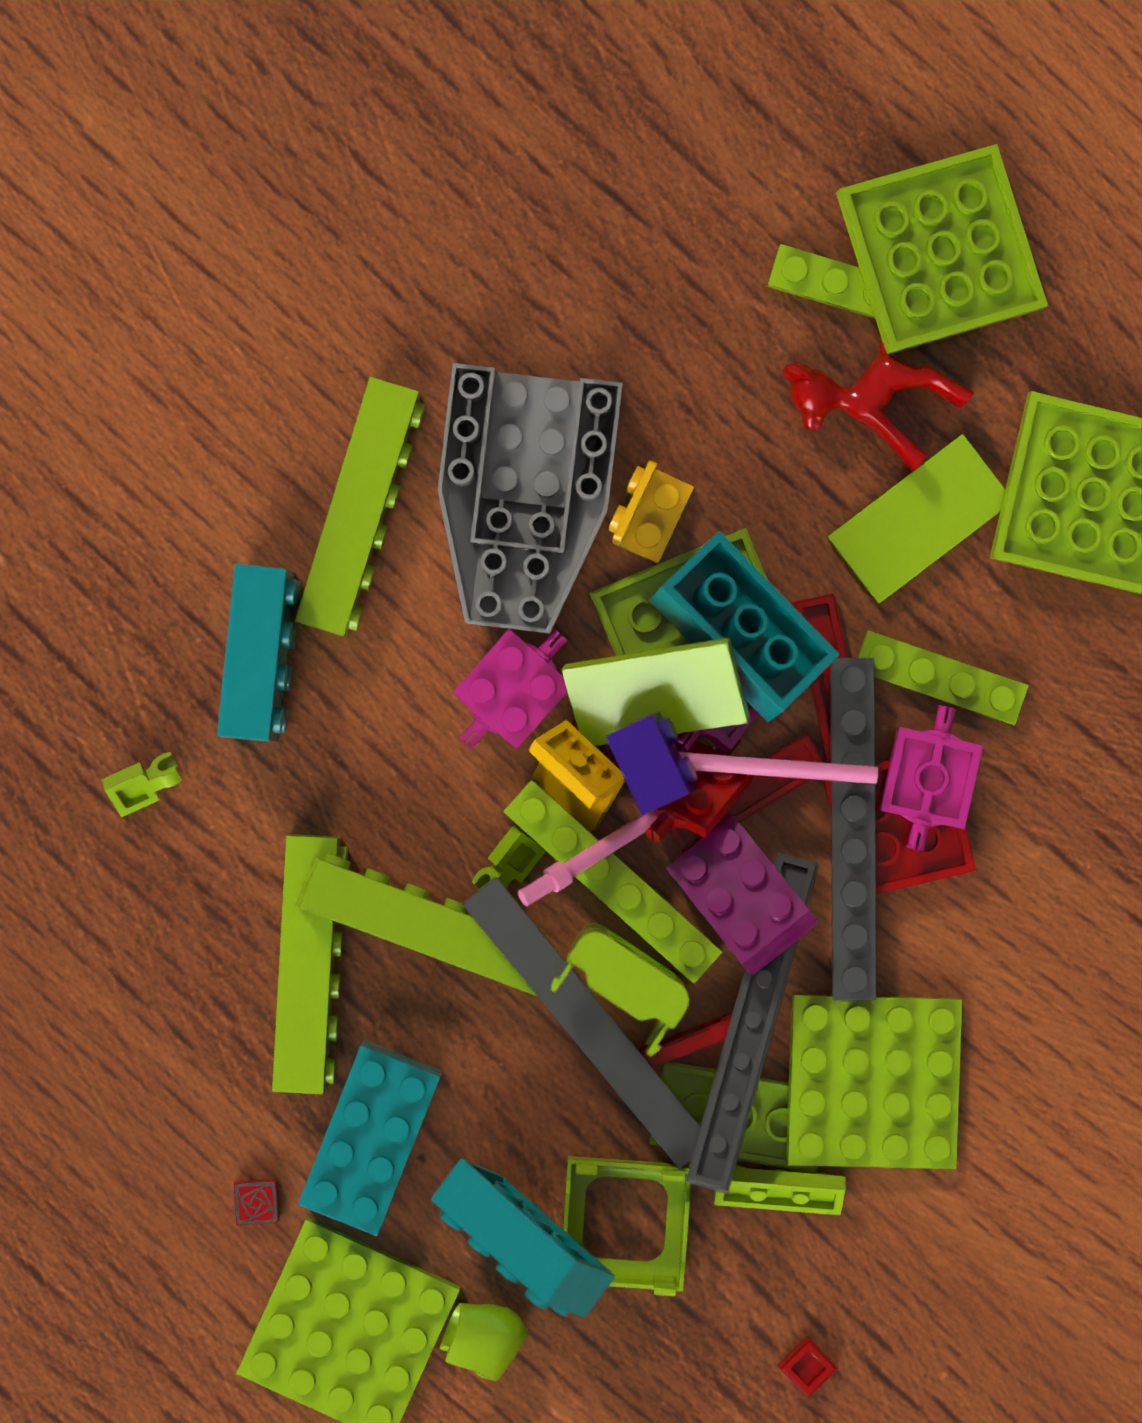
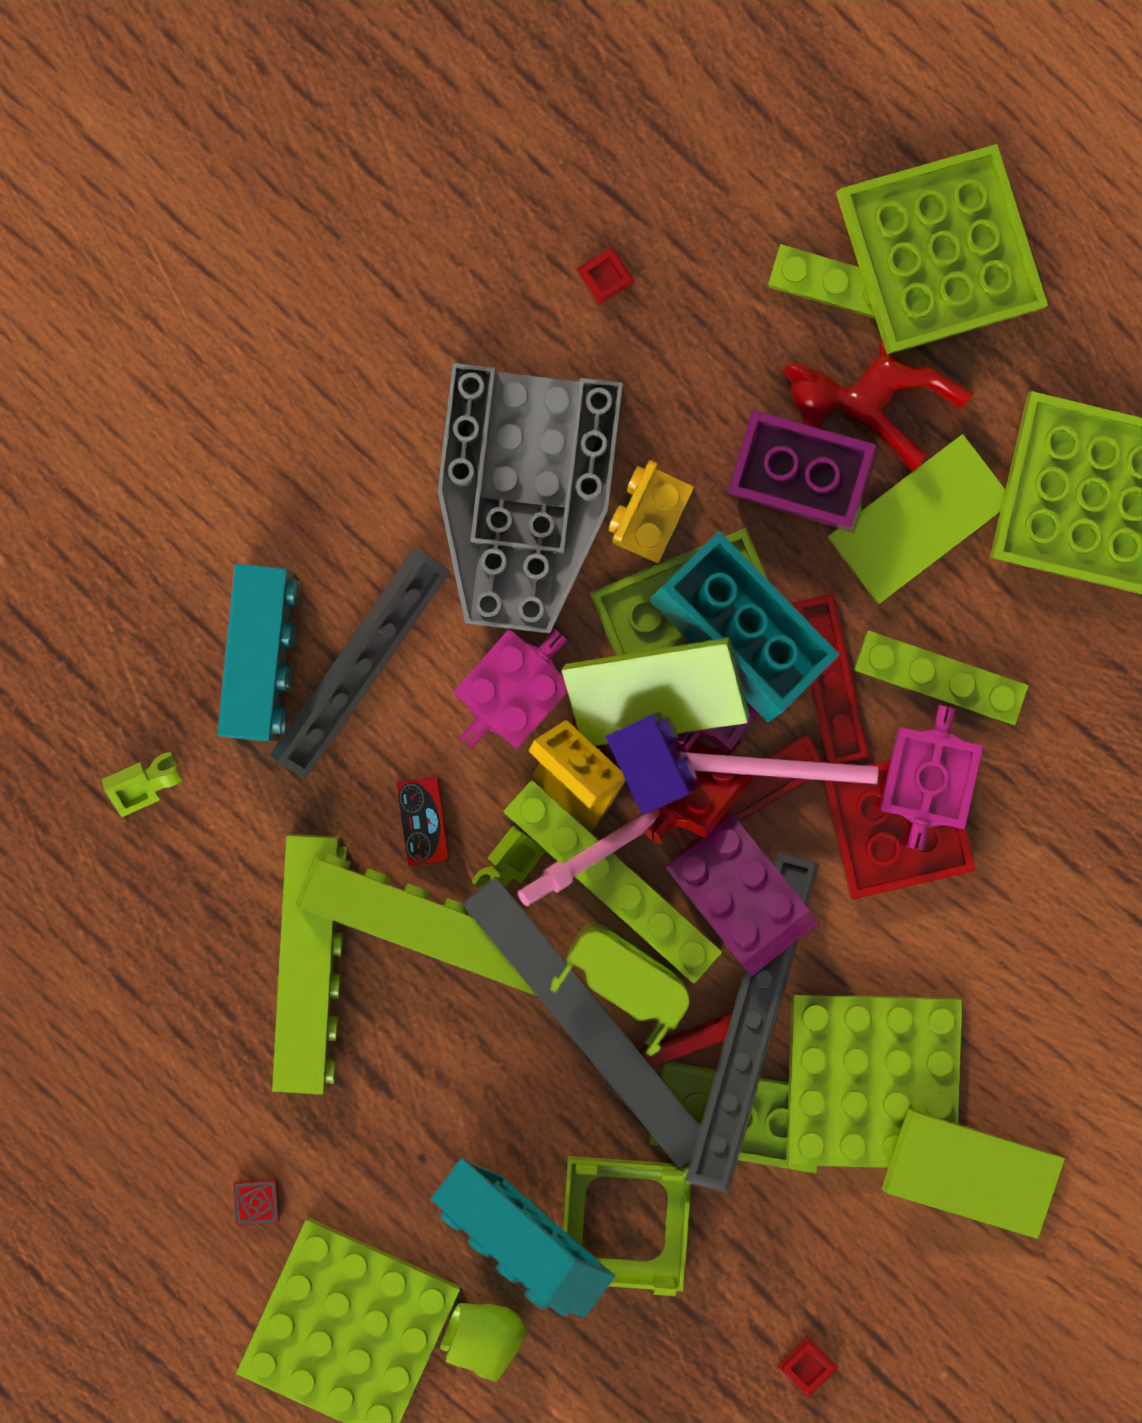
(359, 507): lime brick -> none
(360, 663): none -> dark grey plate
(370, 1137): teal brick -> none
(423, 821): none -> slope
(605, 276): none -> red tile
(784, 1191): lime plate -> none
(803, 471): none -> magenta brick
(853, 832): dark grey plate -> none
(972, 1174): none -> lime tile

